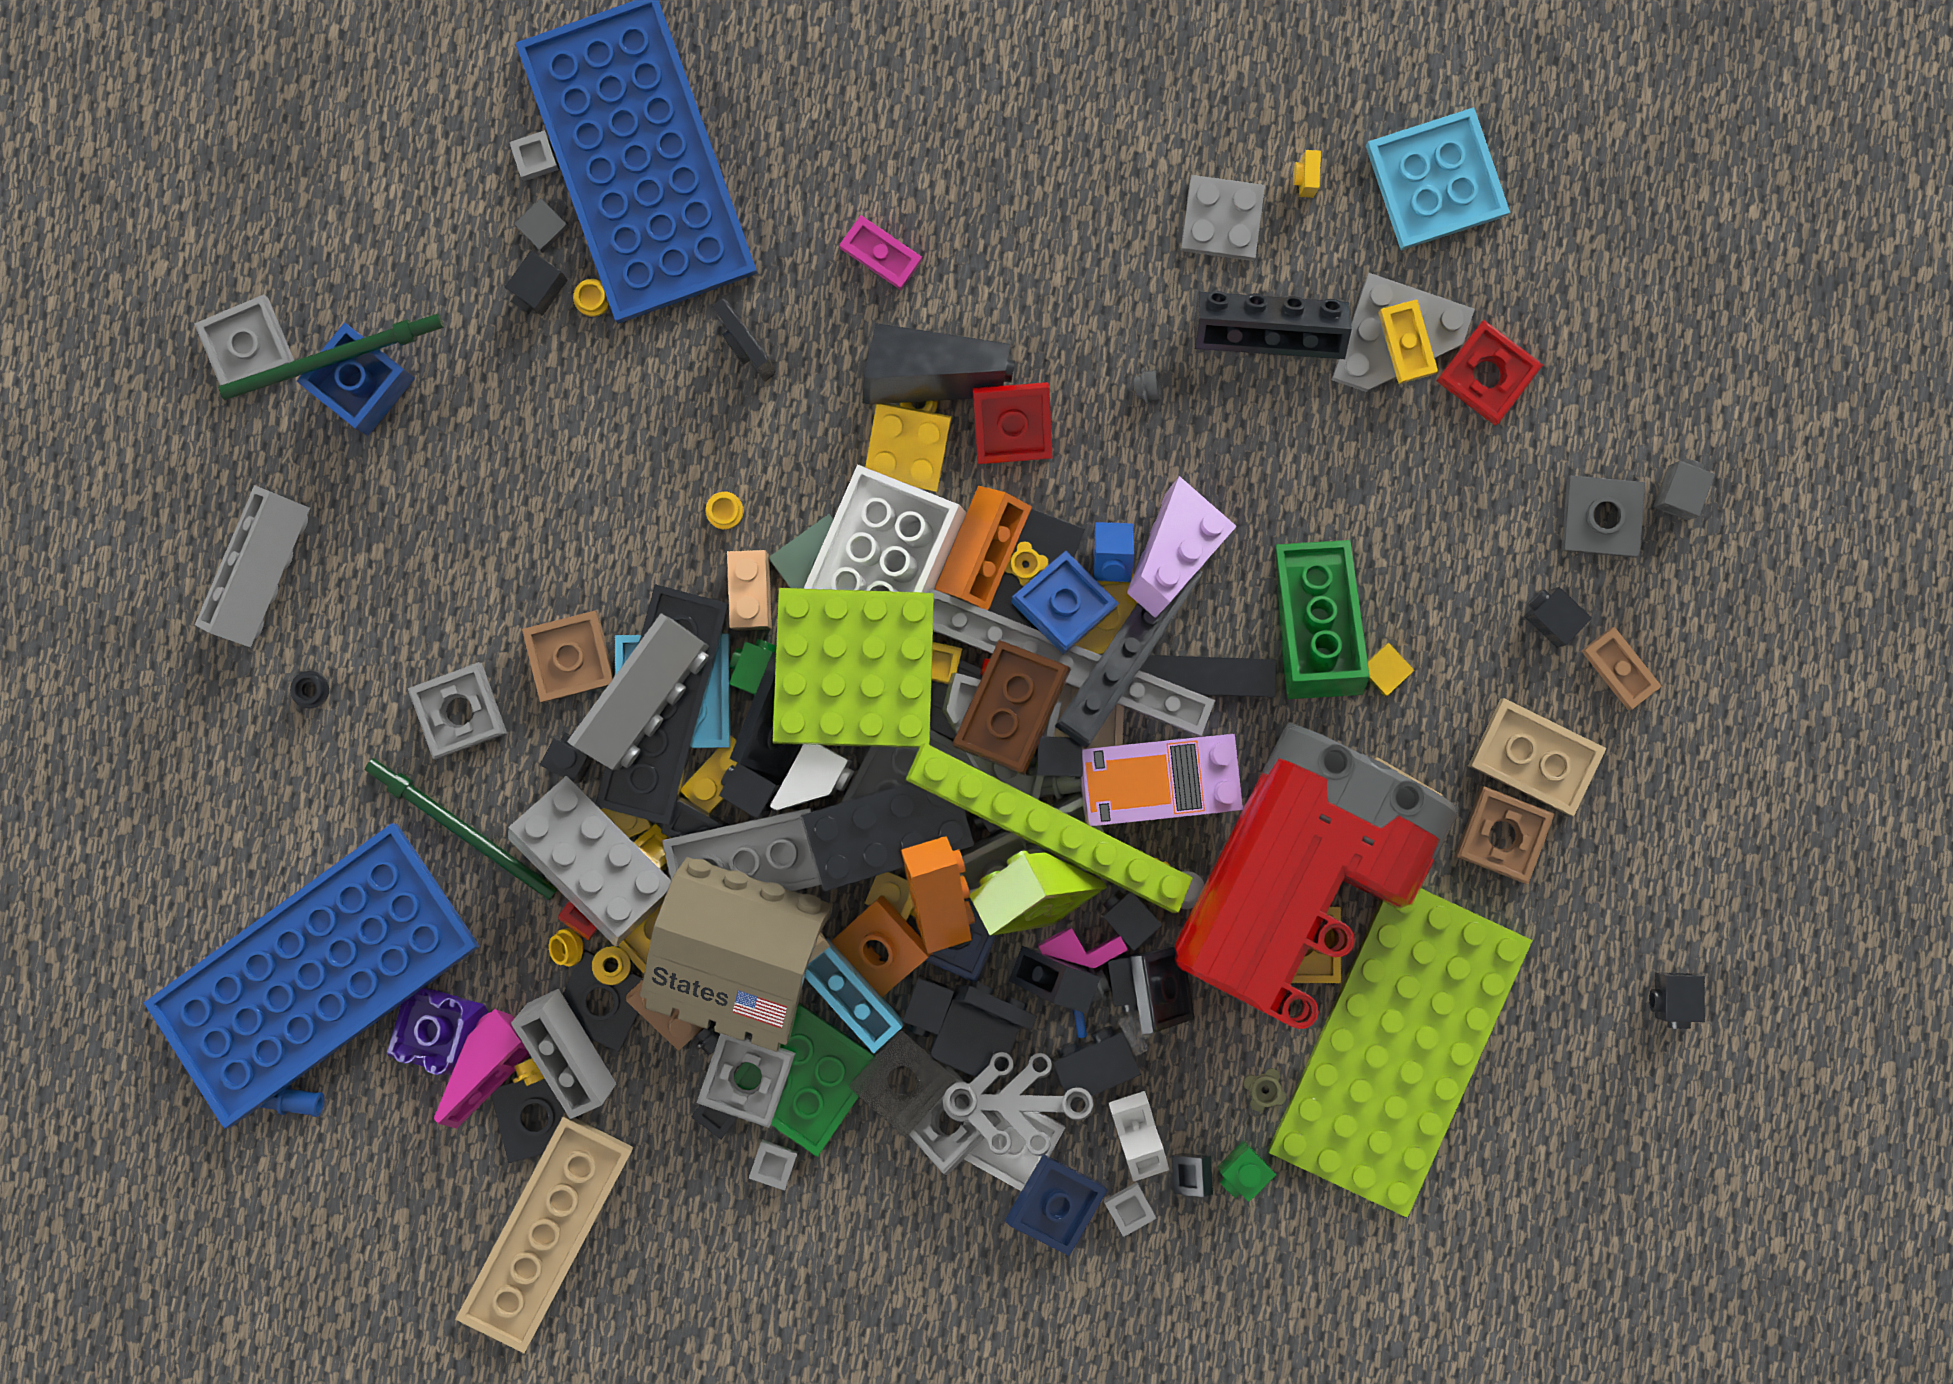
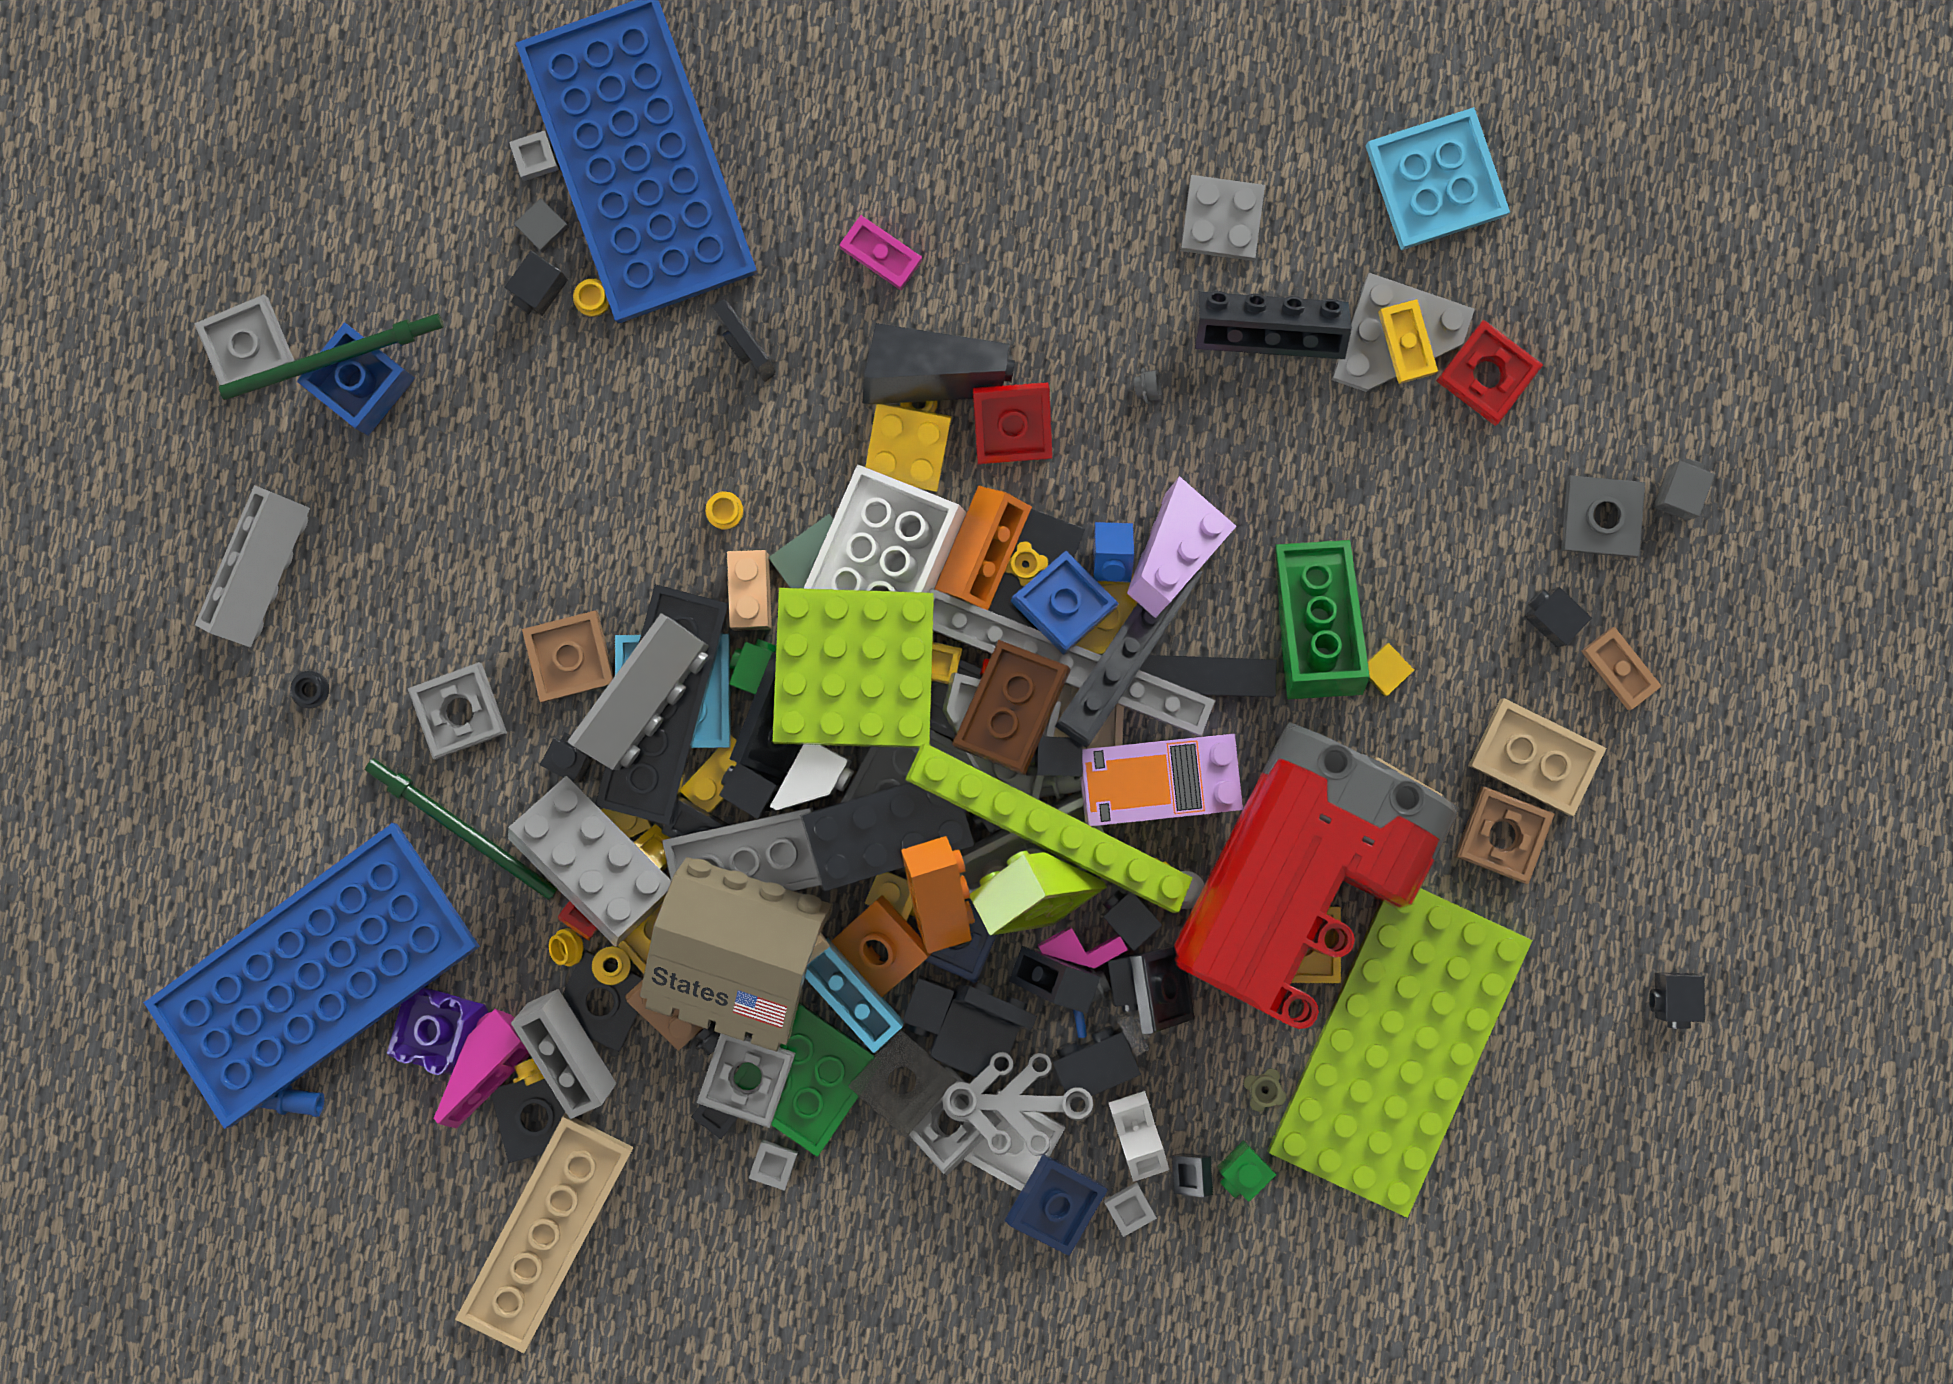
(1307, 173): yellow plate -> none

